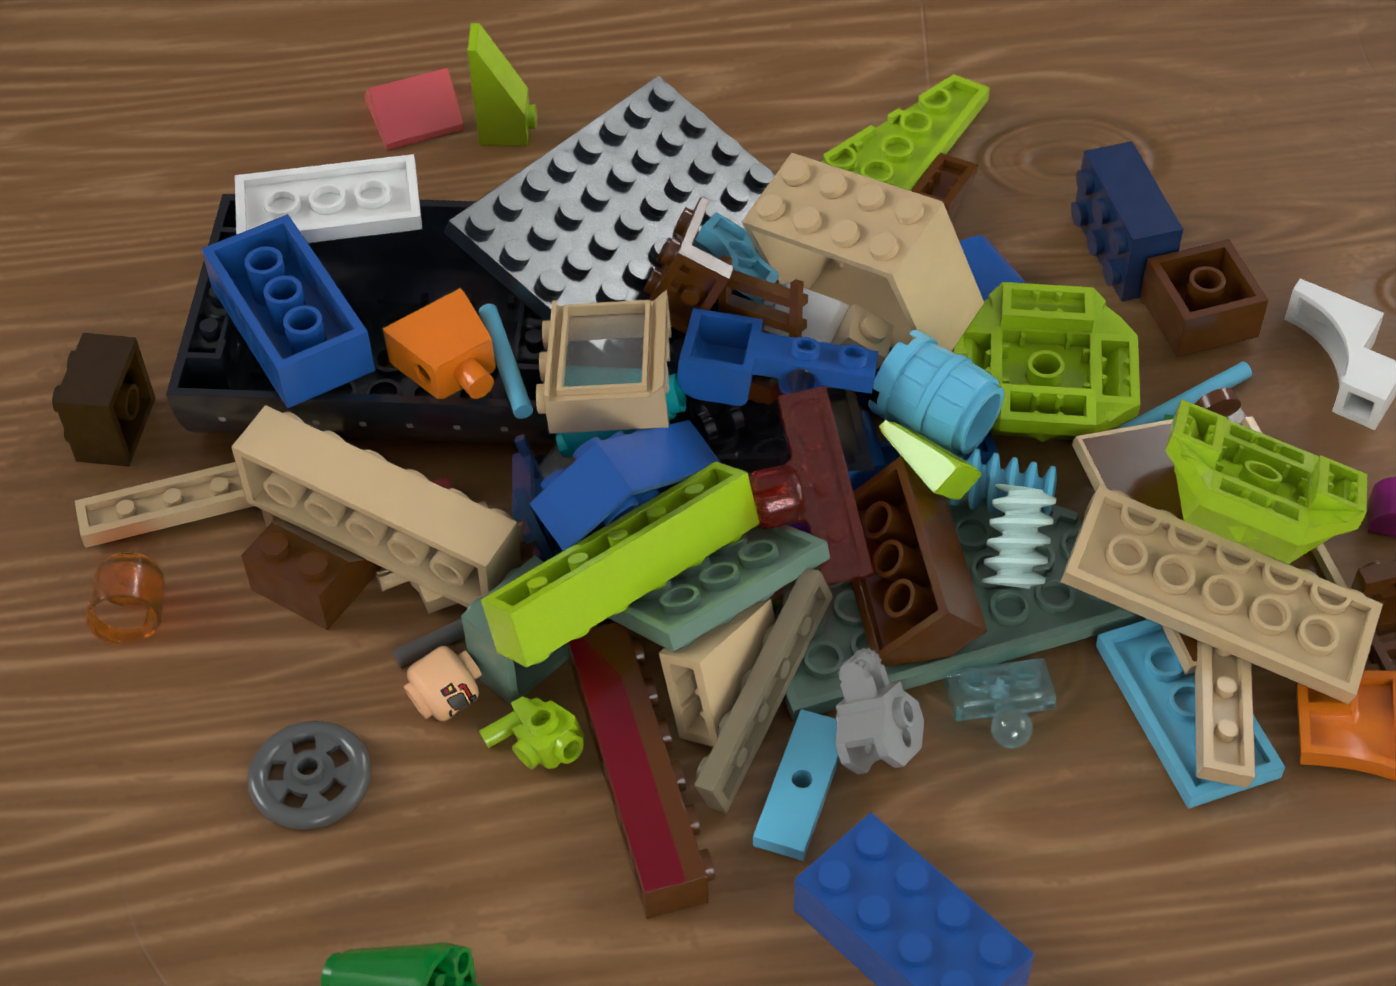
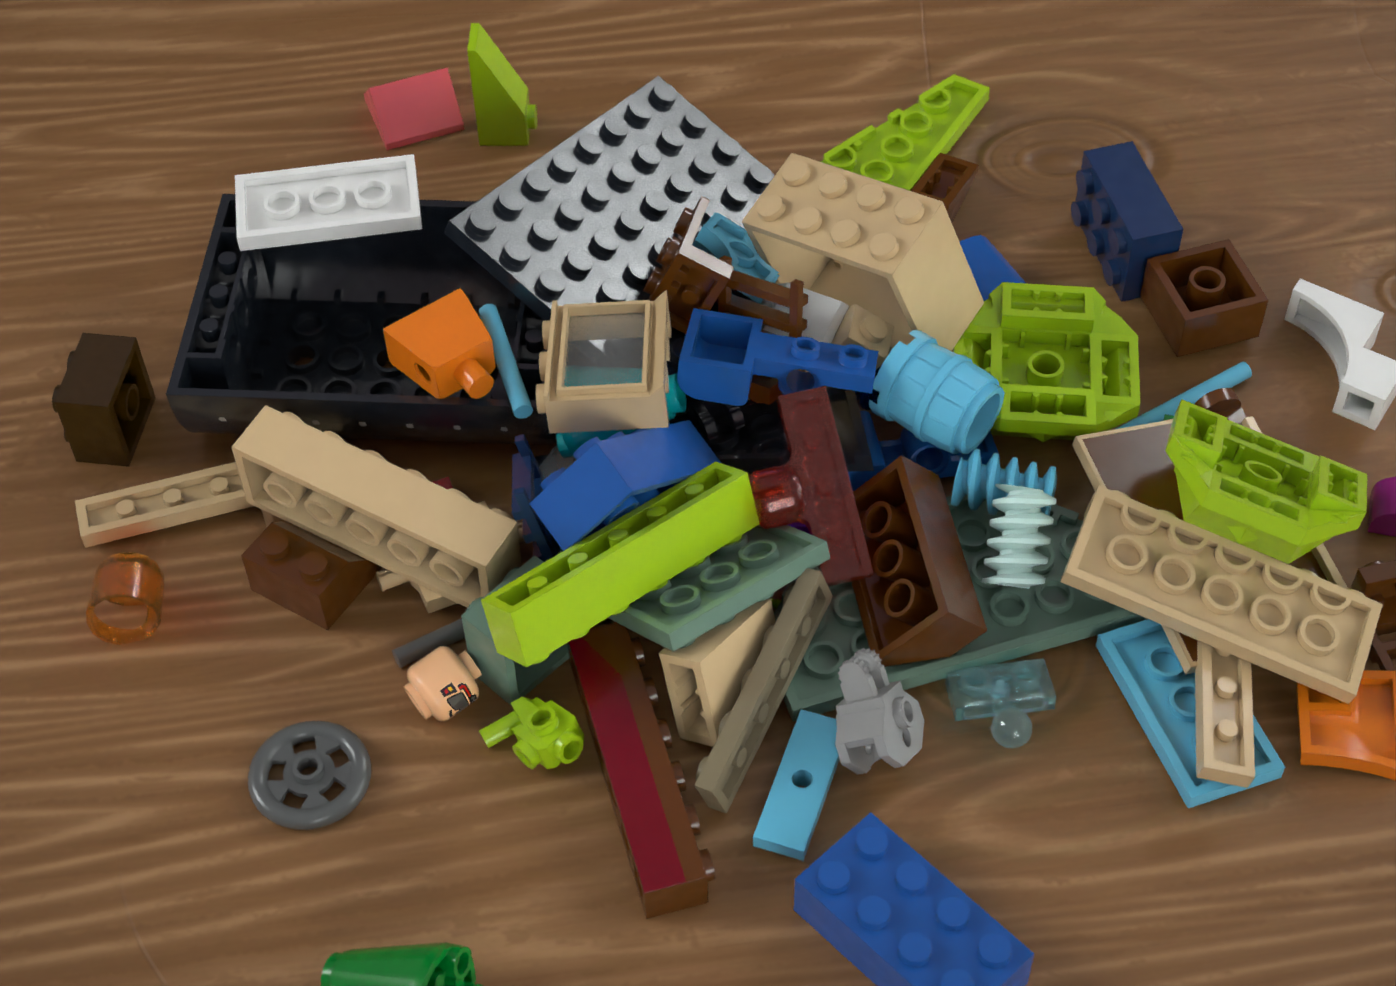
(288, 310): blue brick -> none
(936, 466): lime slope -> none

